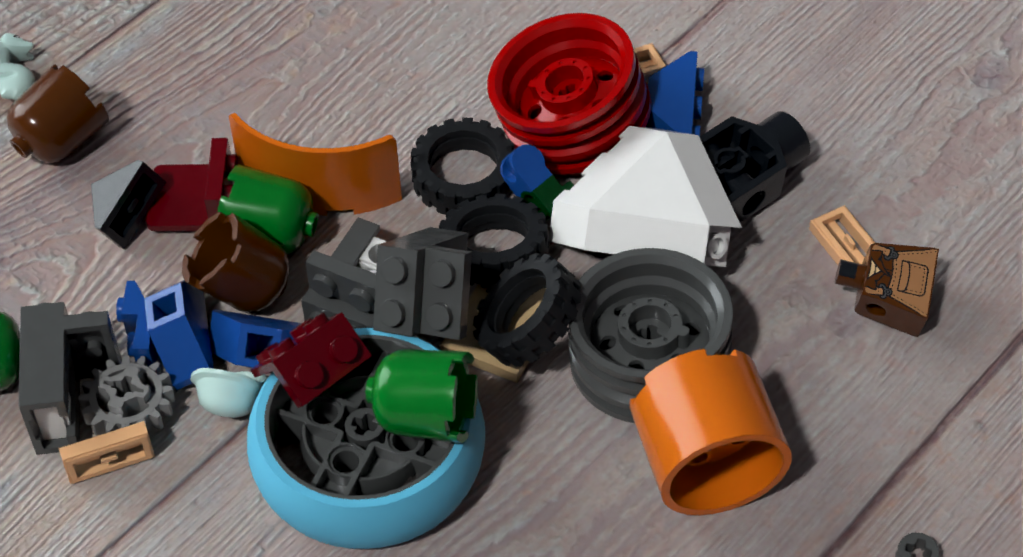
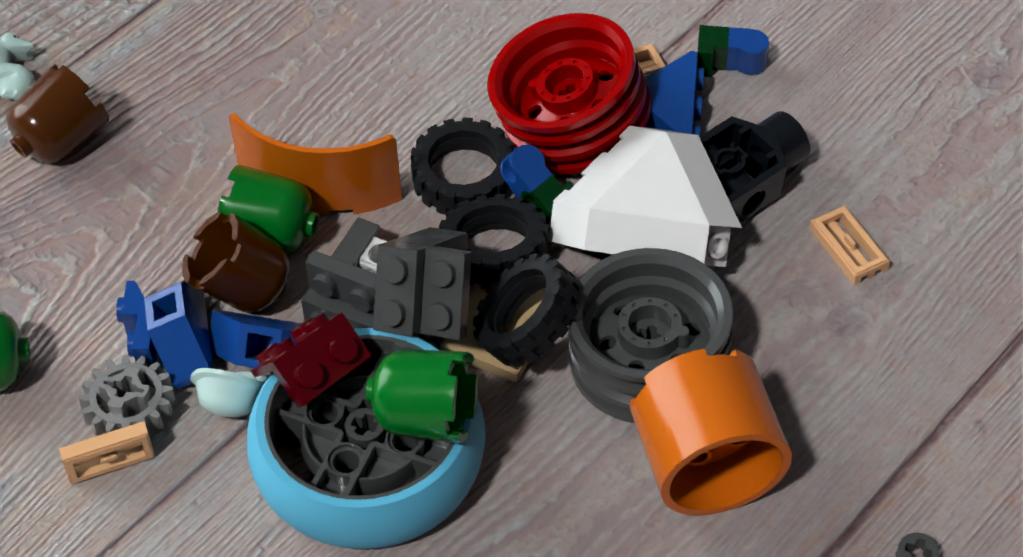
(53, 359): dark grey brick -> none
(124, 200): black slope -> none
(192, 190): dark red bracket -> none
(732, 50): none -> leg
(892, 284): torso -> none

